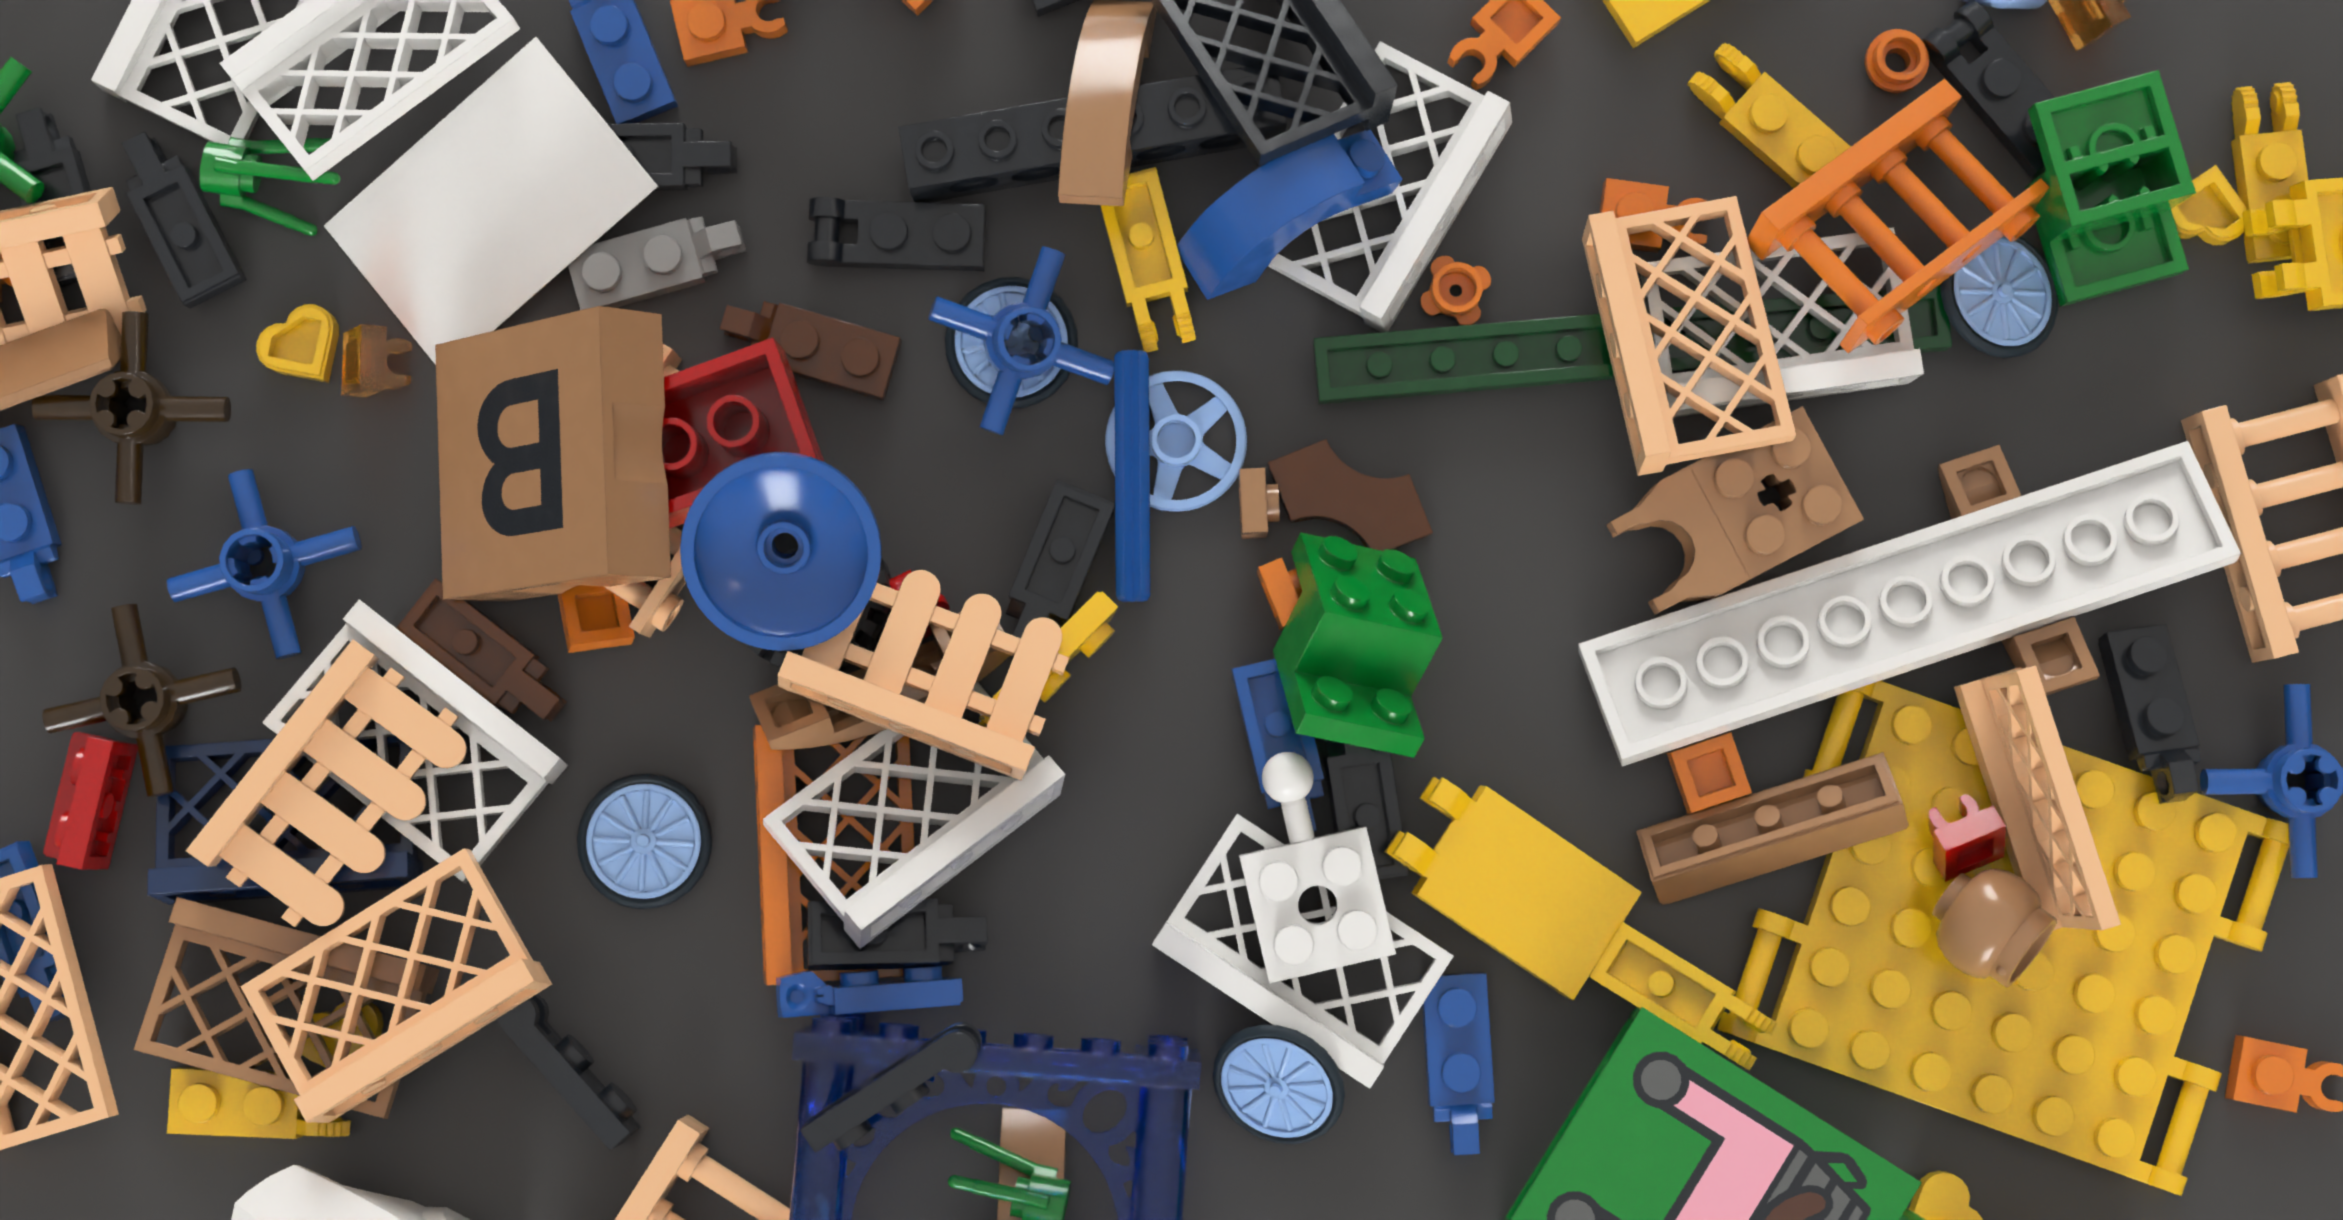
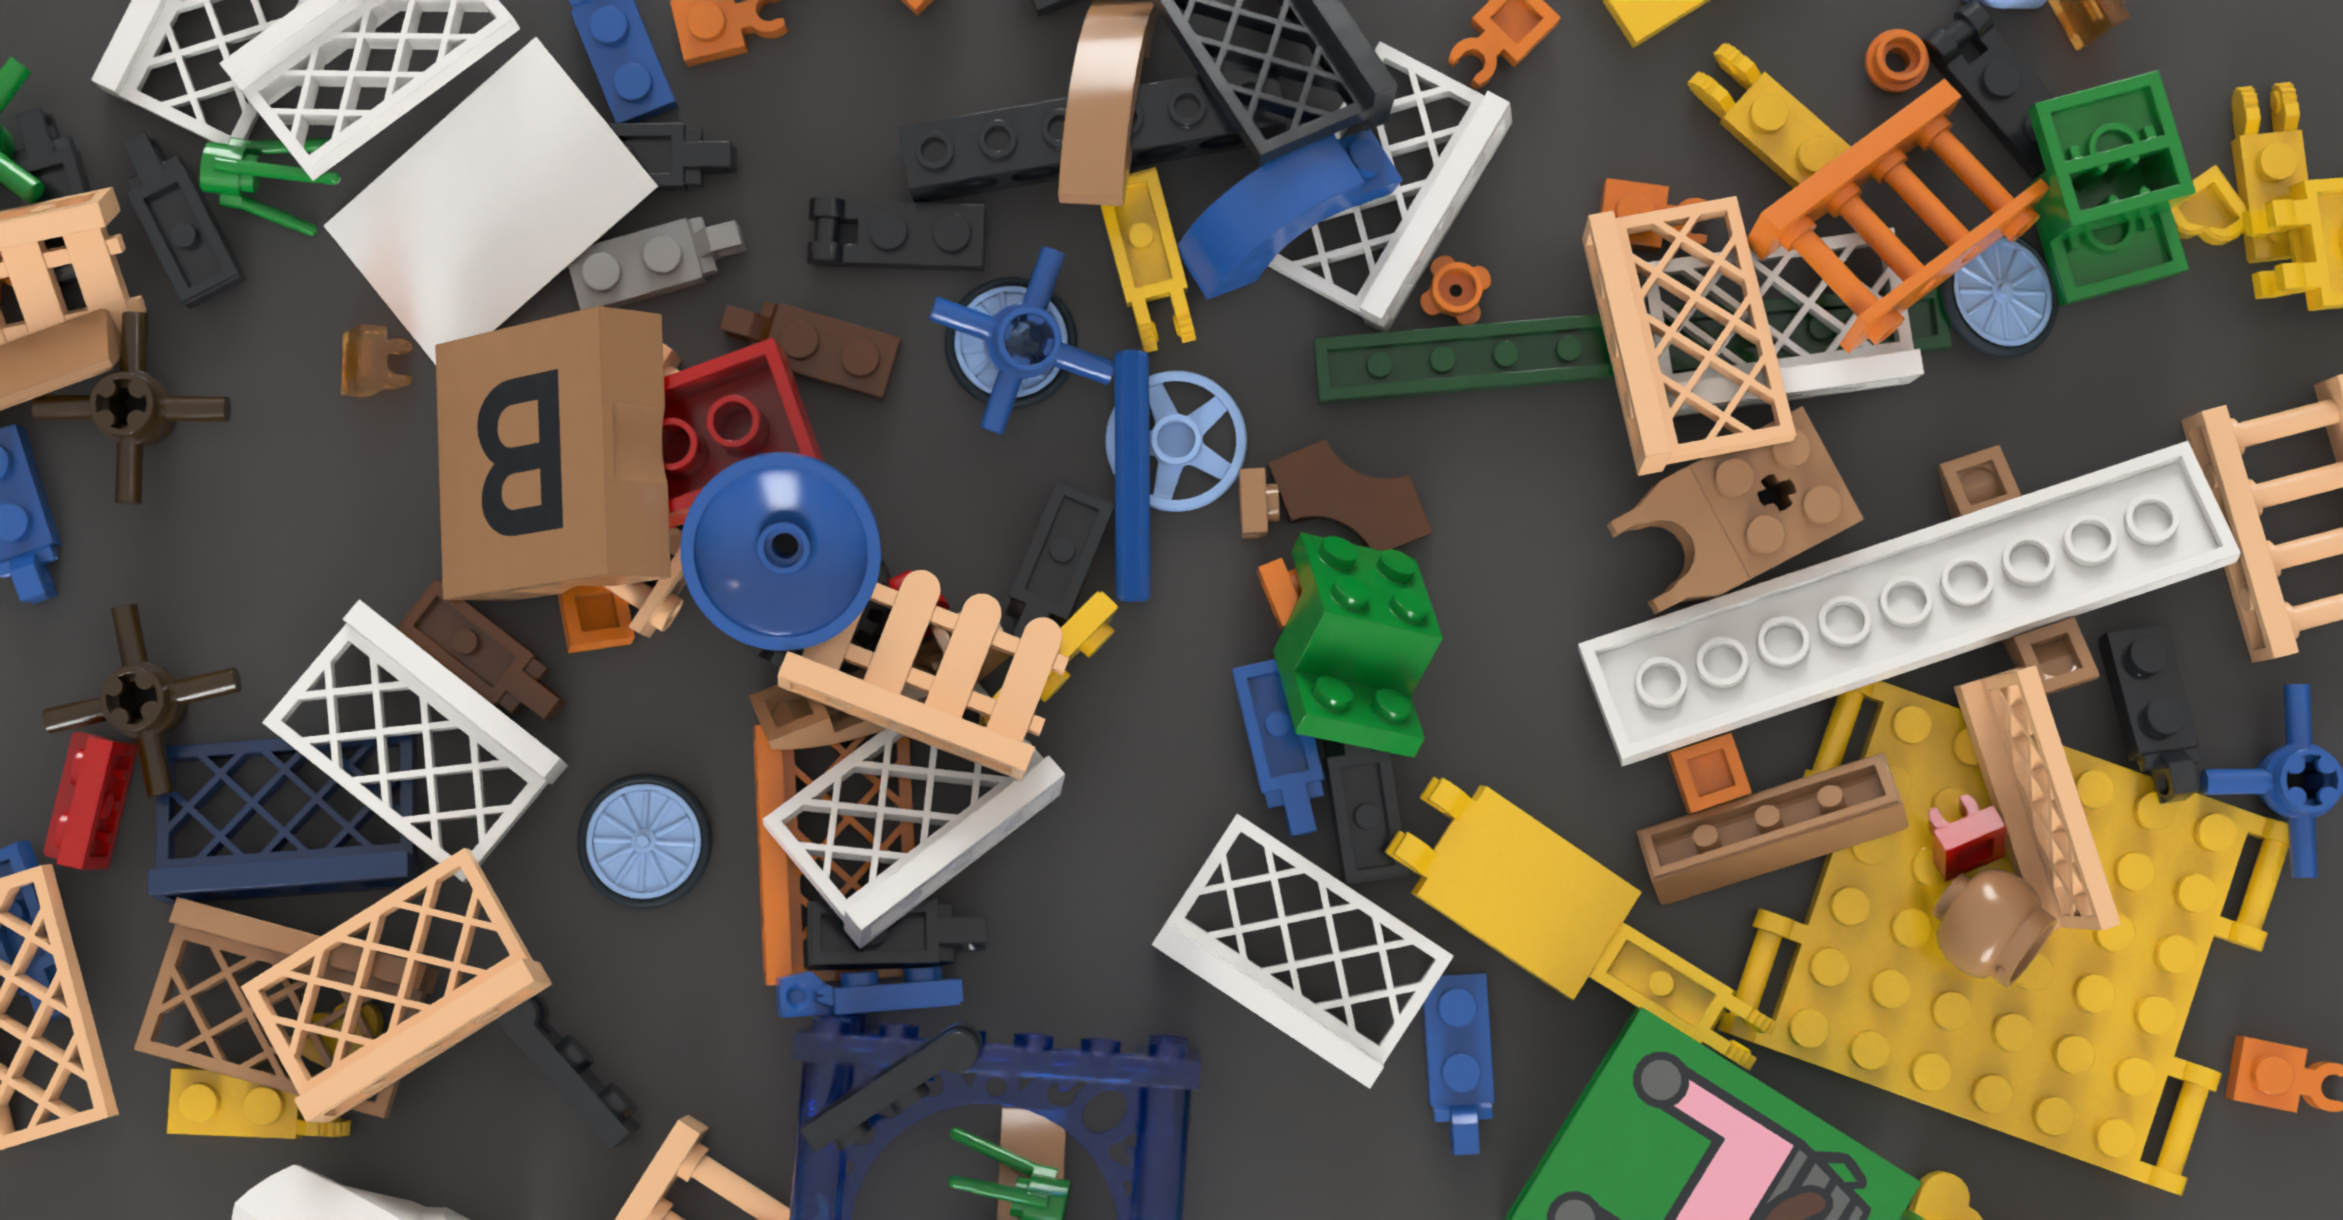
(245, 550): blue bar -> none
(299, 805): light nougat fence -> none
(302, 345): yellow tile -> none
(1278, 1084): light blue wheel -> none
(1335, 861): white plate -> none

